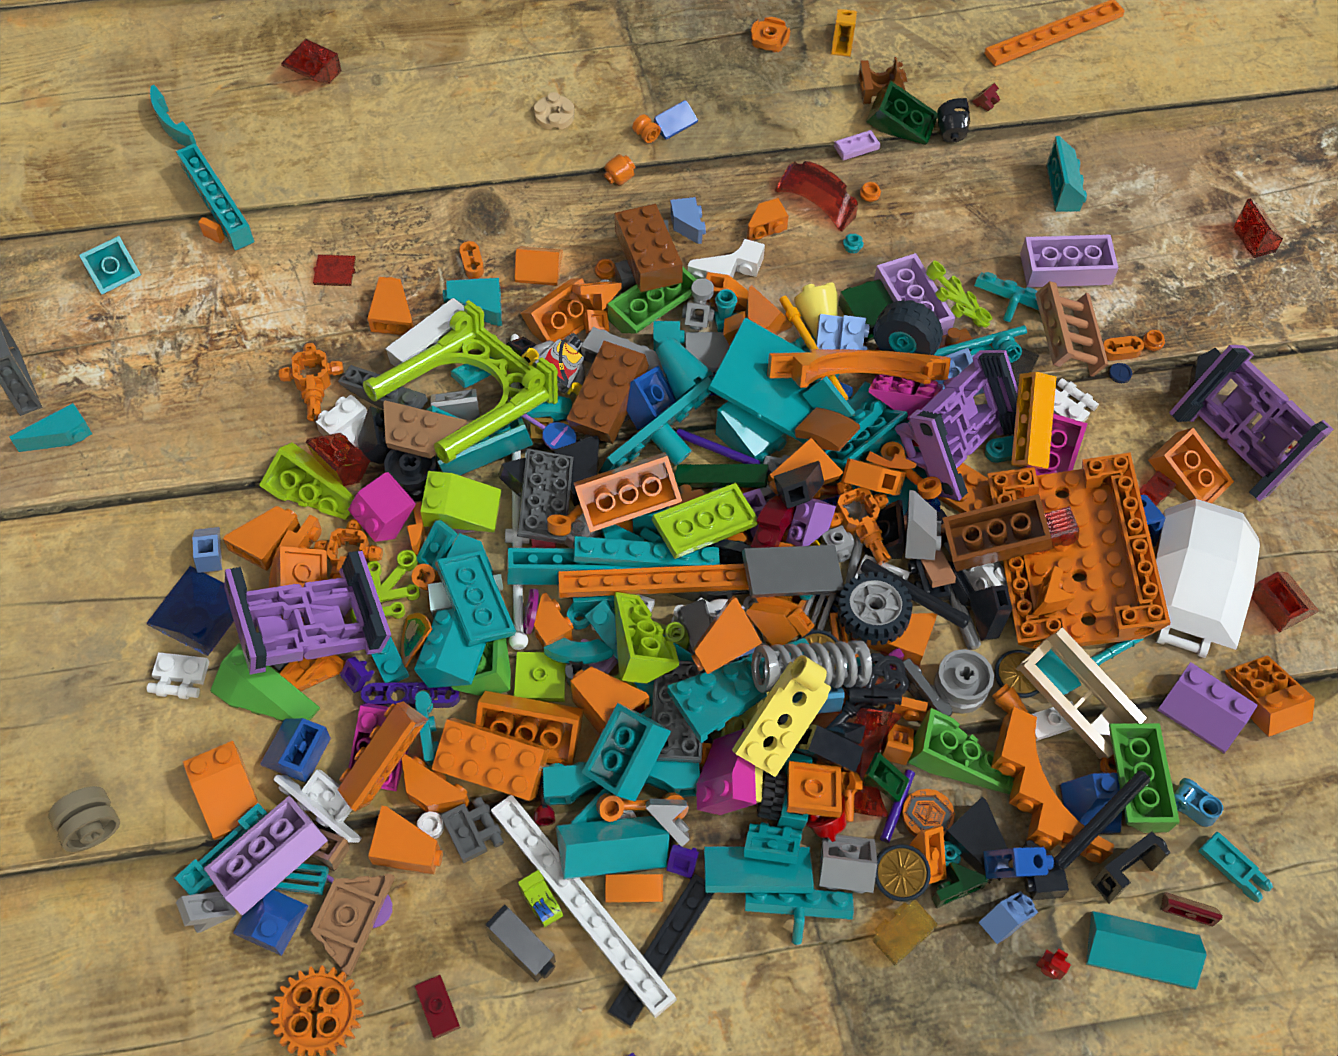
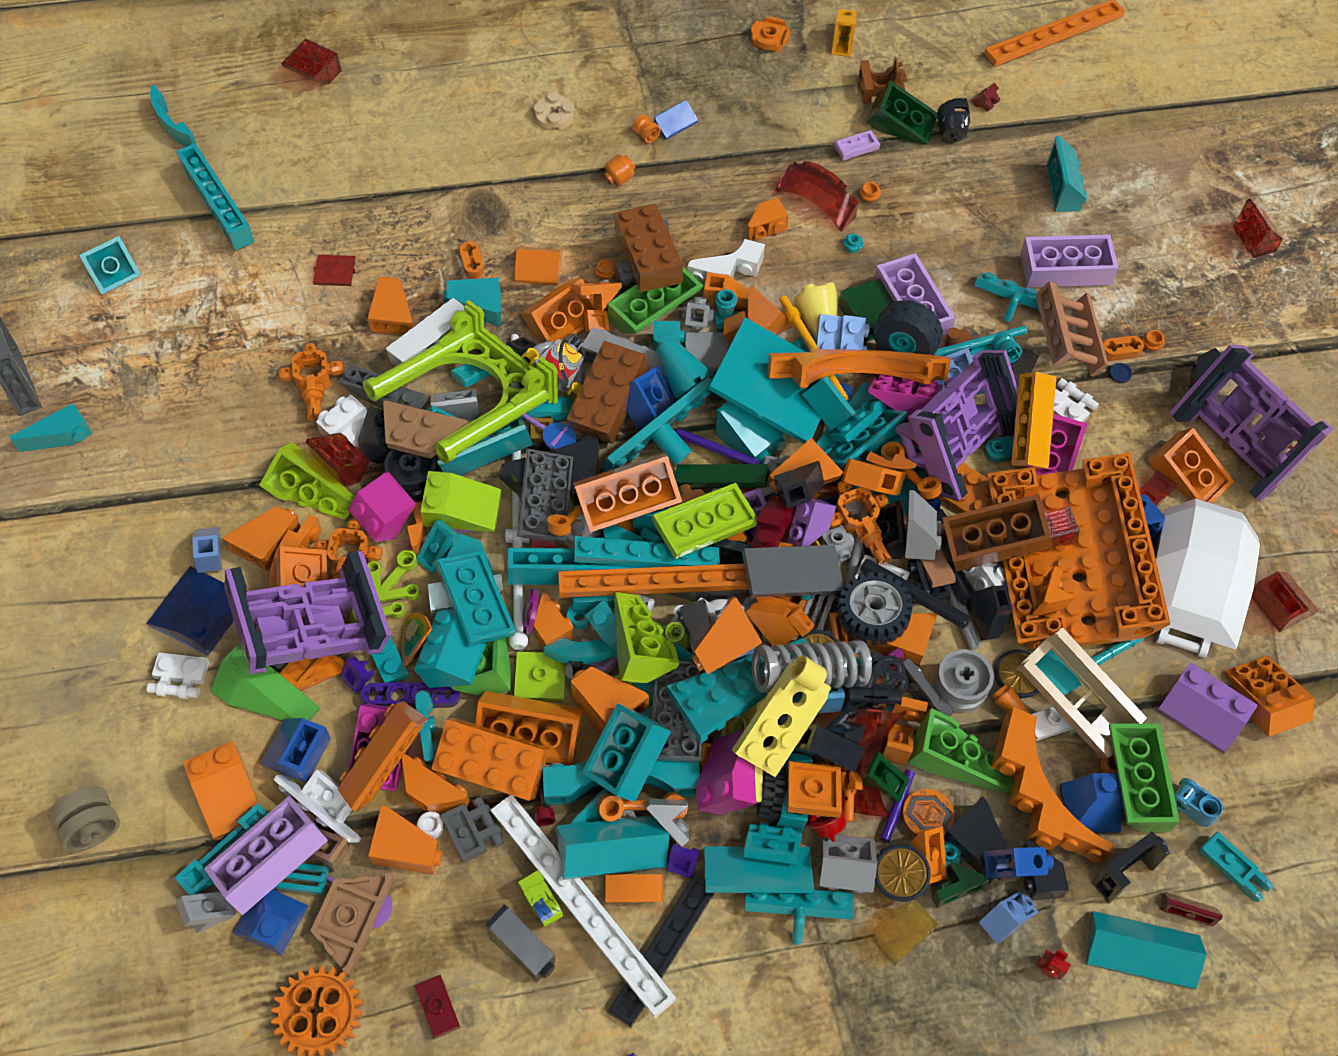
(211, 230): orange tile -> none
(432, 577): orange wheel -> none
(686, 218): medium blue slope -> none
(702, 289): light grey tile -> none
(828, 428): dark orange slope -> none
(979, 315): lime plant -> none
(1101, 820): black axle -> none

